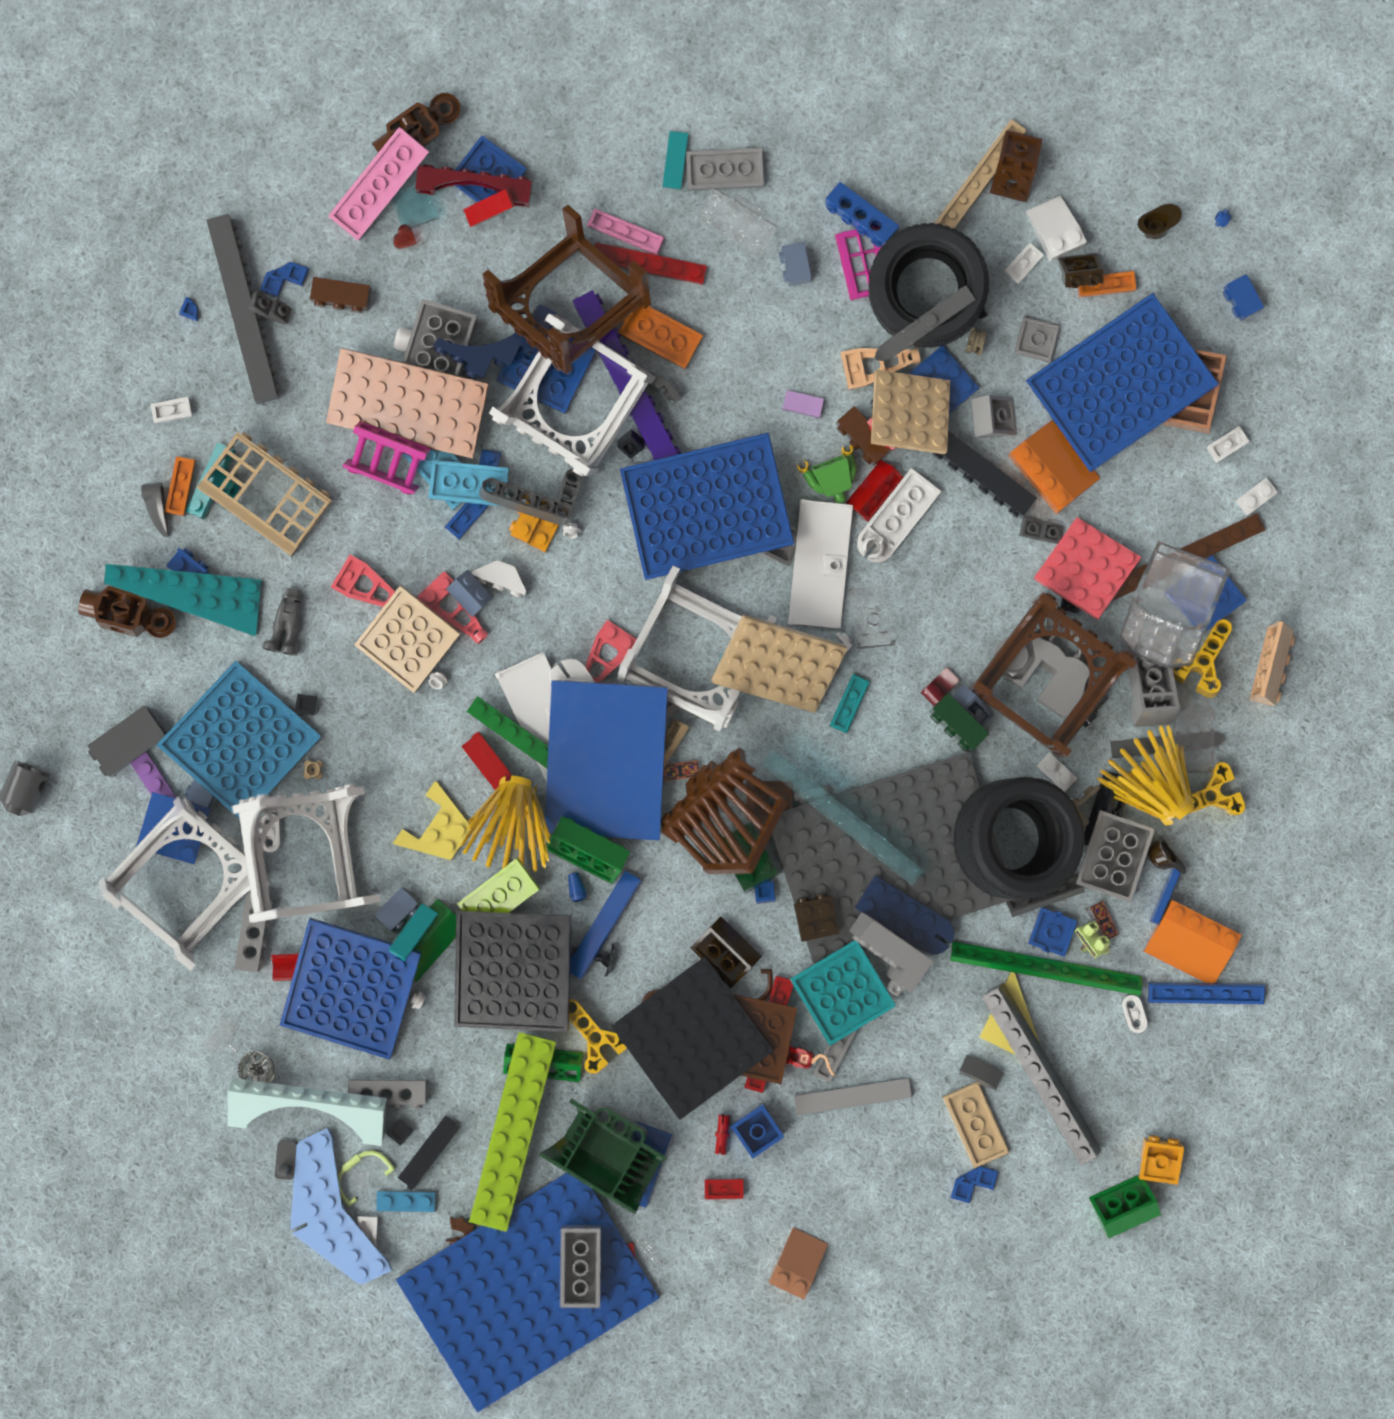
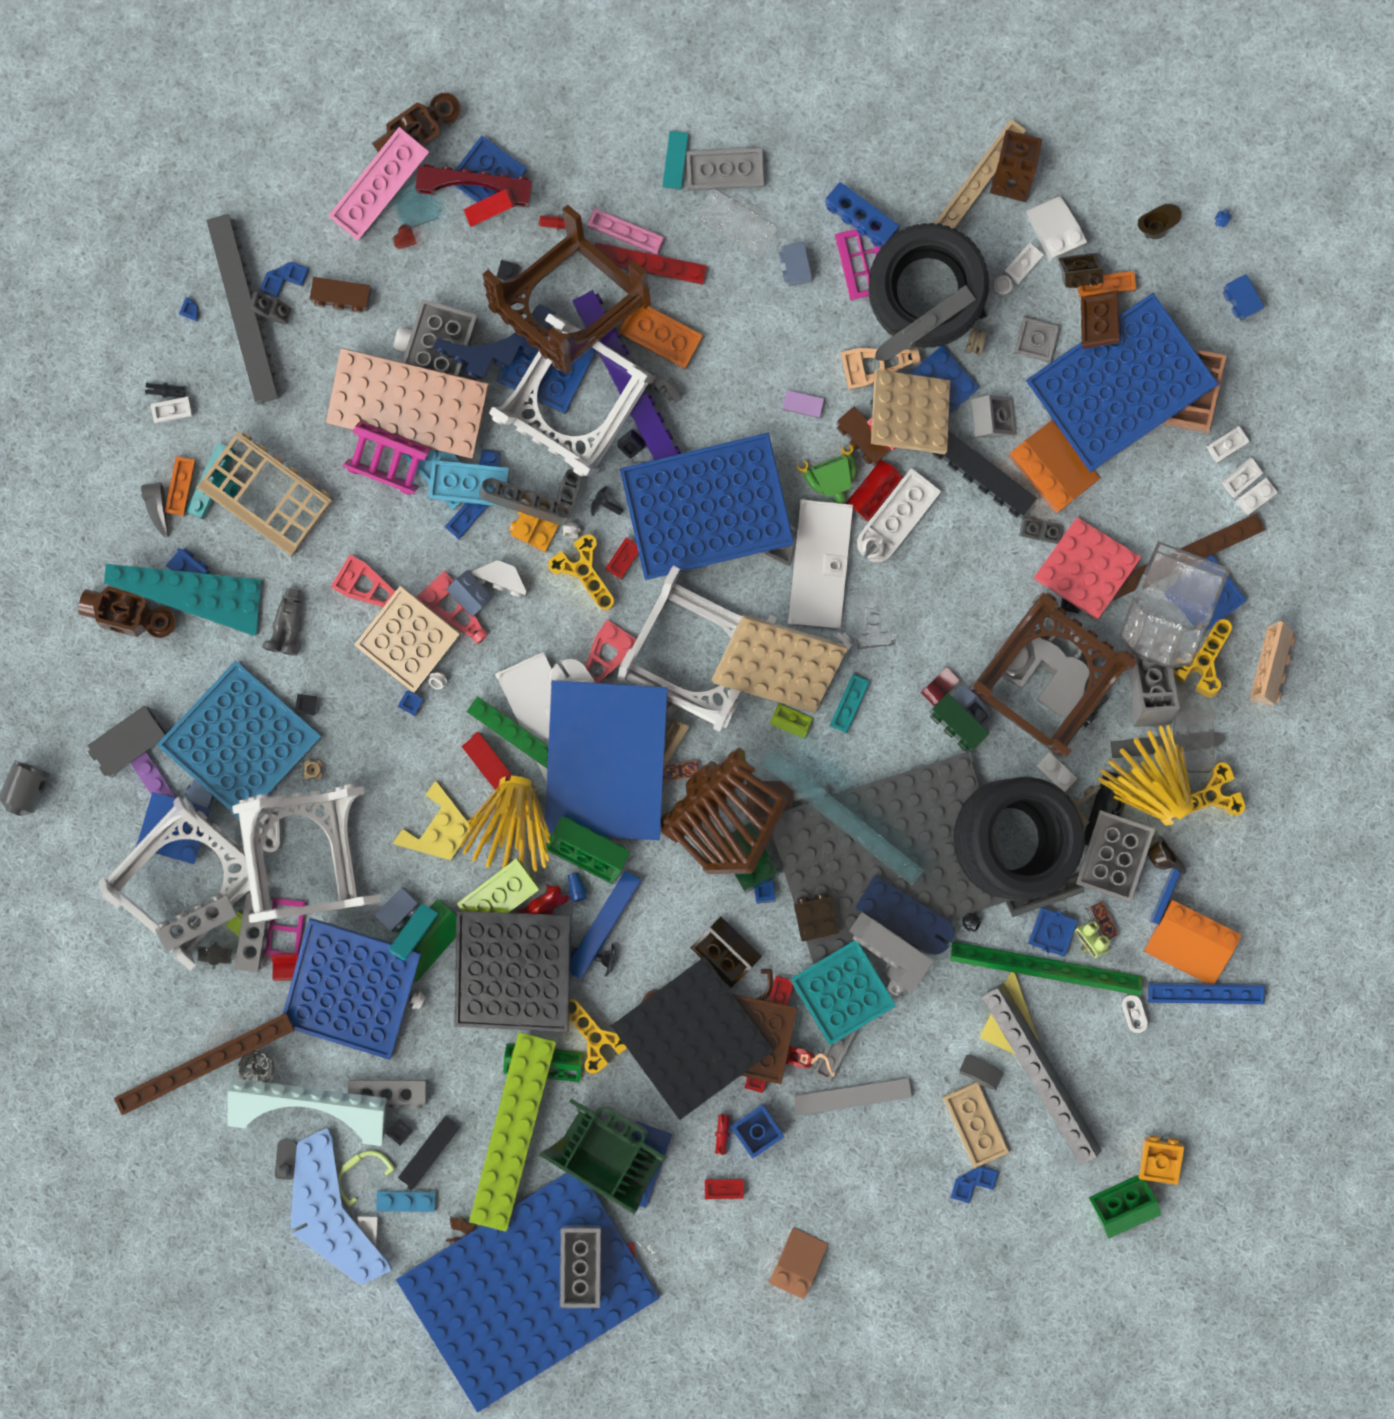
(164, 390): none -> black pin
(170, 940): none -> light grey brick
(204, 1064): none -> reddish brown plate
(214, 955): none -> clear smoke wheel
(235, 923): none -> lime tile
(268, 952): none -> dark pink window
(410, 703): none -> blue plate
(507, 270): none -> black plate
(546, 902): none -> red animal
(552, 222): none -> red axle
(571, 569): none -> yellow beam
(601, 499): none -> black plant
(623, 558): none -> red plate
(791, 720): none -> lime slope
(971, 922): none -> black plate
(1003, 285): none -> white plate
(1100, 319): none -> reddish brown tile
(1242, 477): none -> white plate

